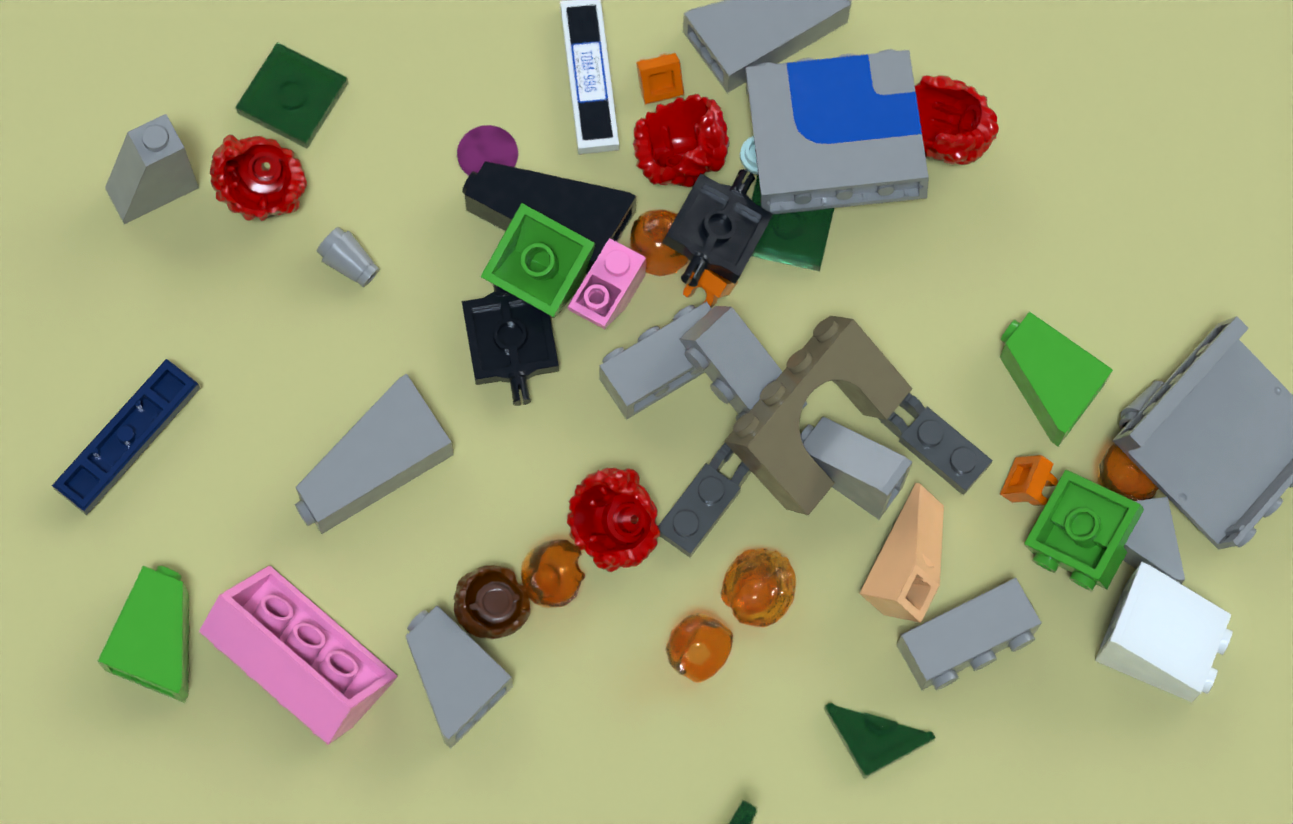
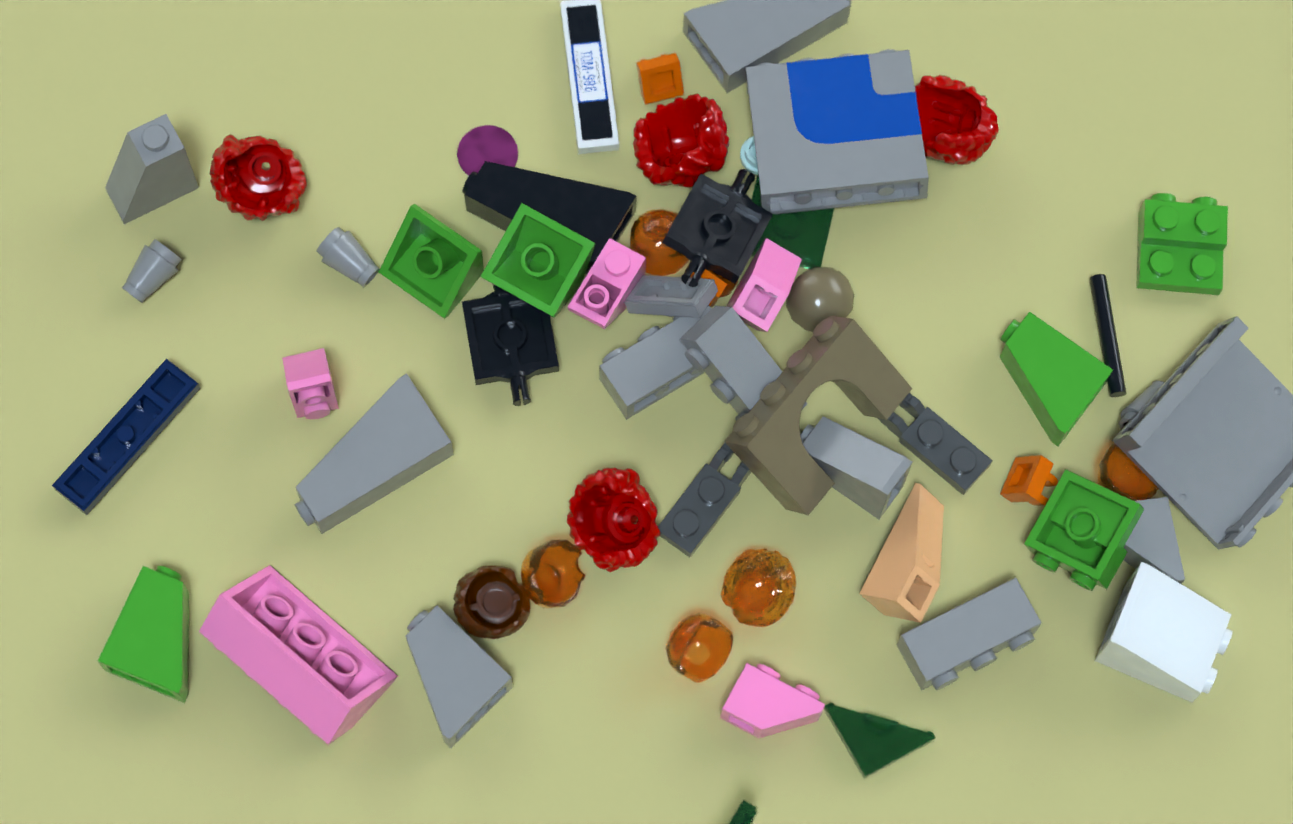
(151, 270): none -> light grey cone
(291, 95): clear green tile -> none
(310, 384): none -> bright pink slope
(432, 262): none -> bright green slope
(670, 296): none -> light grey plate
(765, 285): none -> bright pink slope
(767, 705): none -> bright pink slope
(818, 295): none -> dark tan hair
(1107, 334): none -> black bar
(1181, 245): none -> bright green plate

